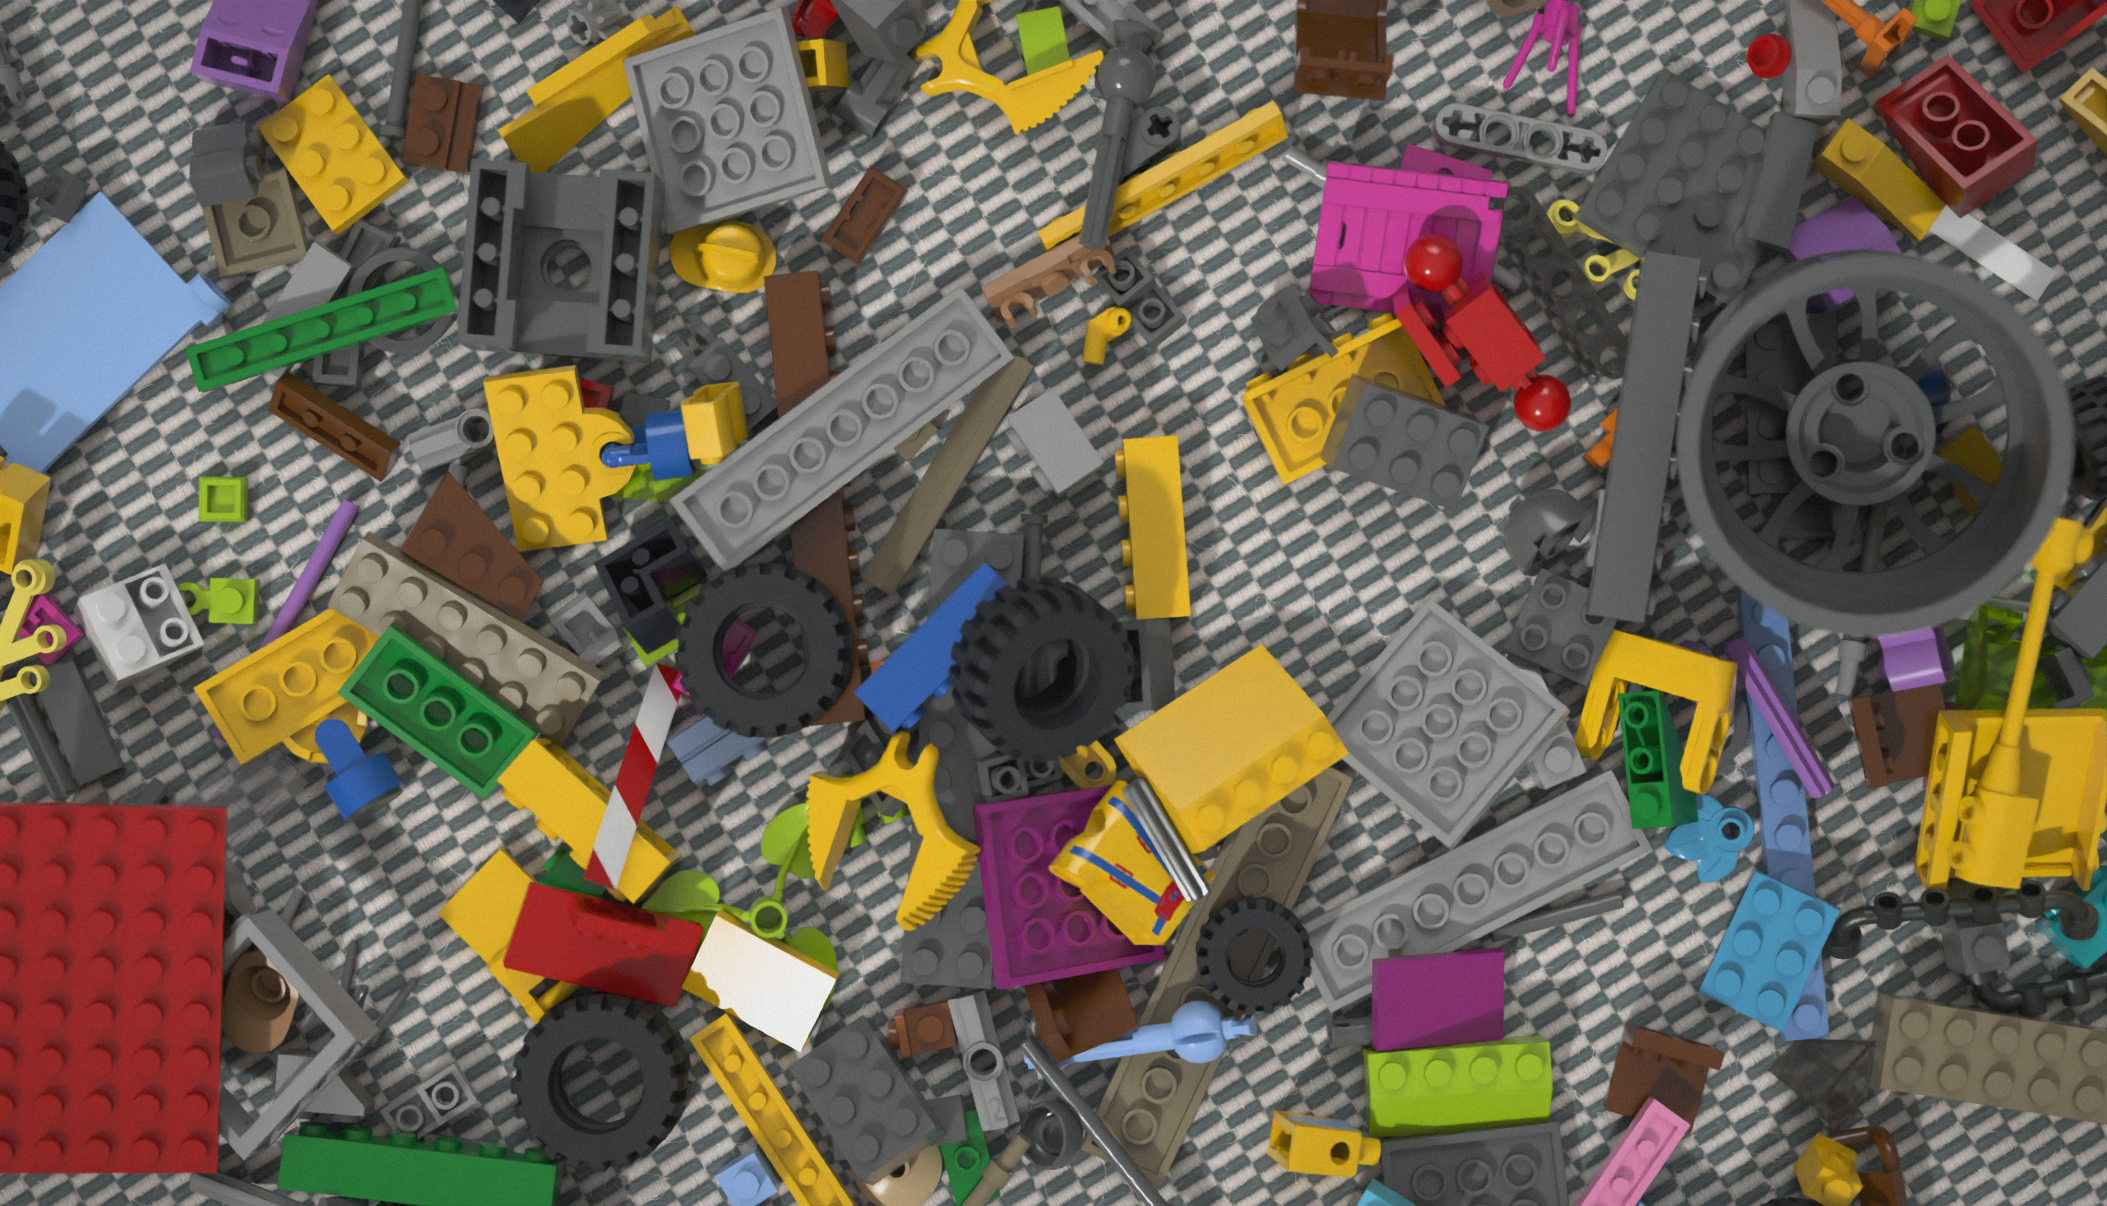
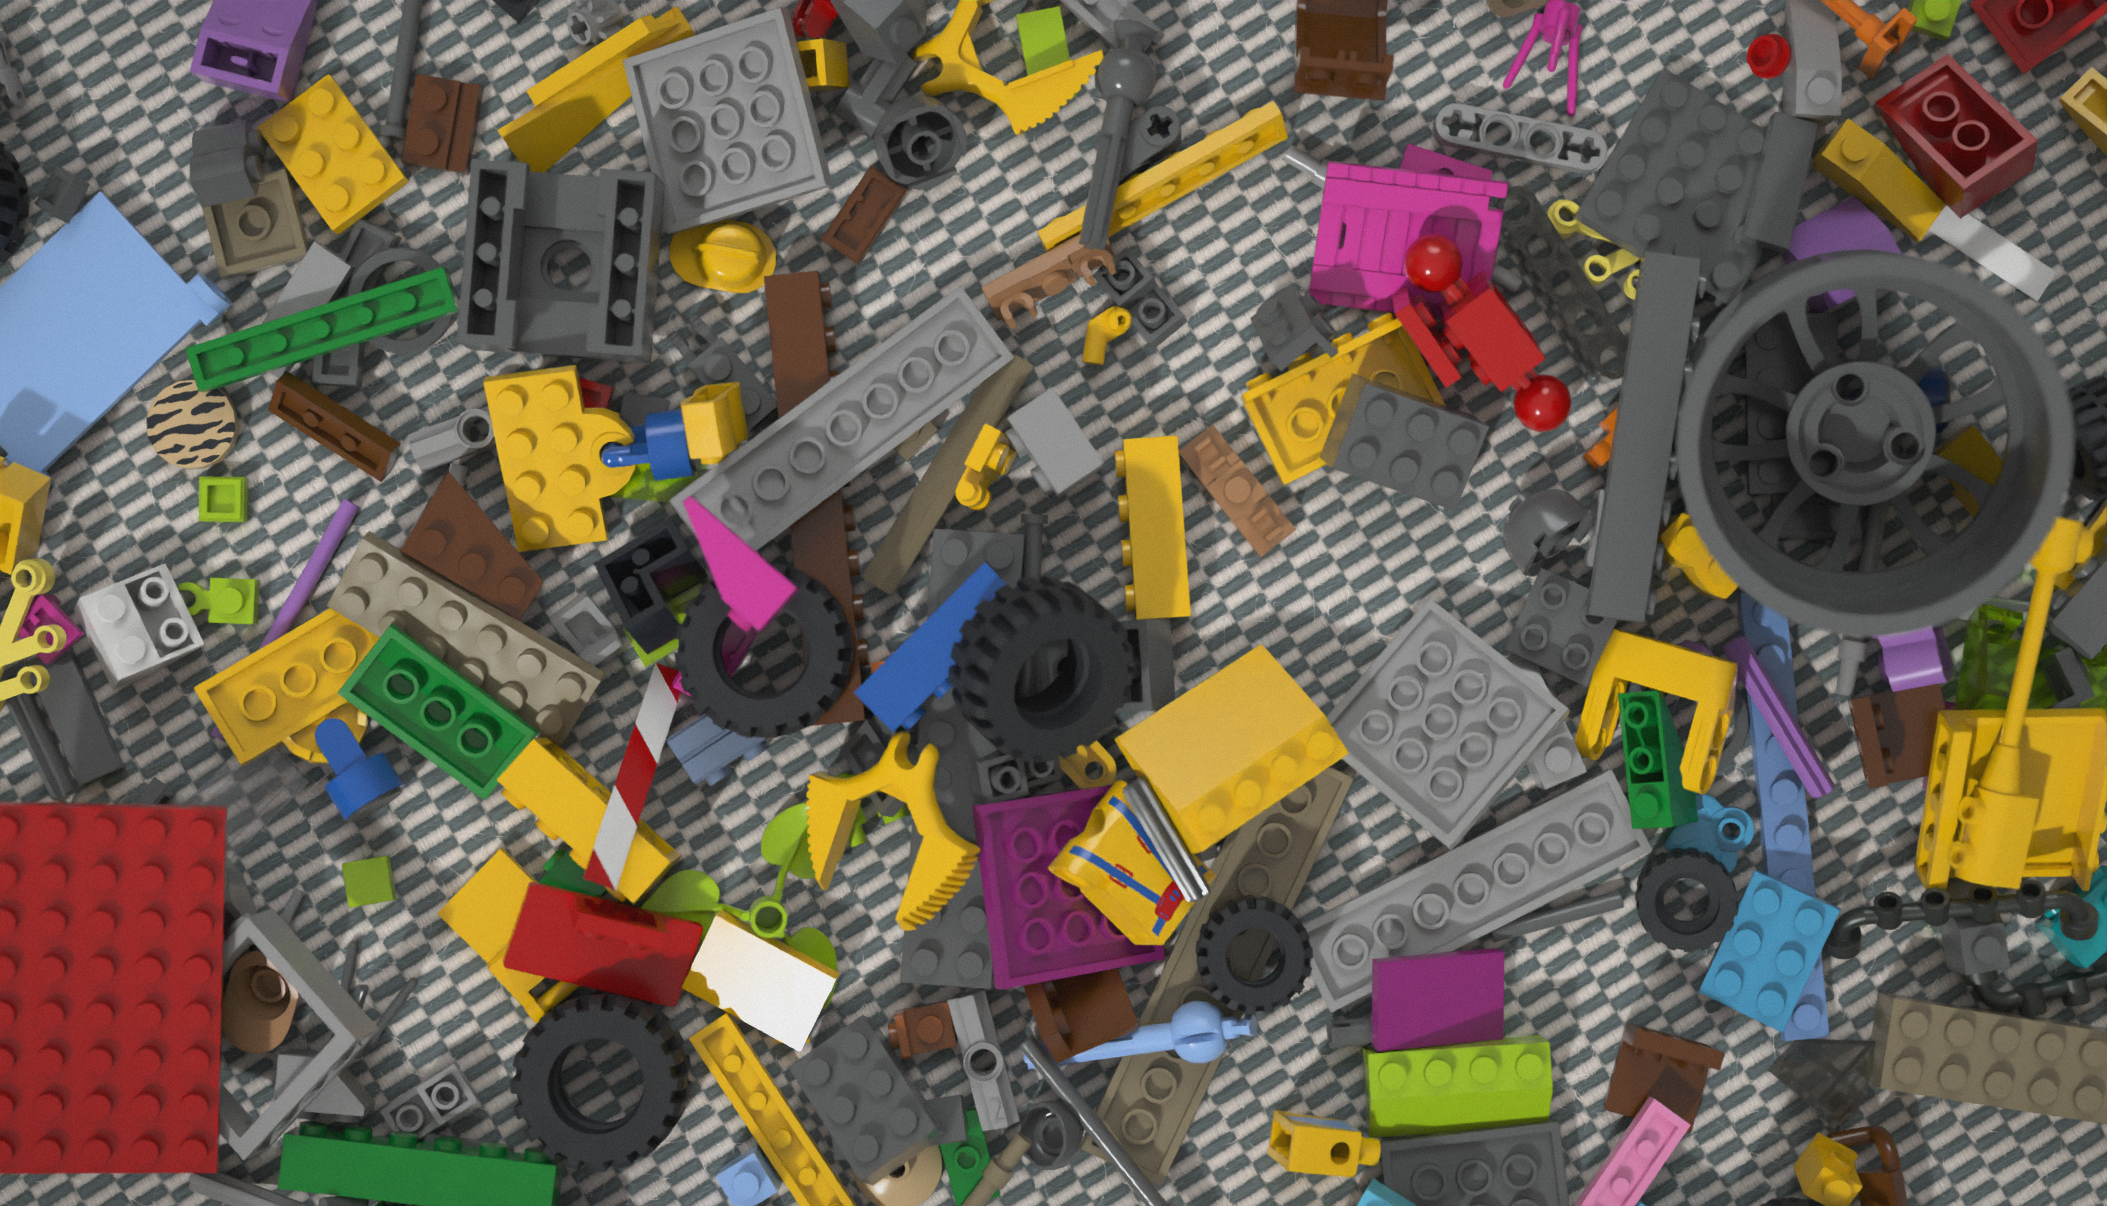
(192, 426): none -> tan tile
(368, 881): none -> lime tile
(742, 575): none -> dark pink slope
(920, 142): none -> dark grey cylinder
(986, 461): none -> yellow plate
(1236, 491): none -> medium nougat plate
(1687, 551): none -> yellow brick
(1694, 933): none -> black tyre

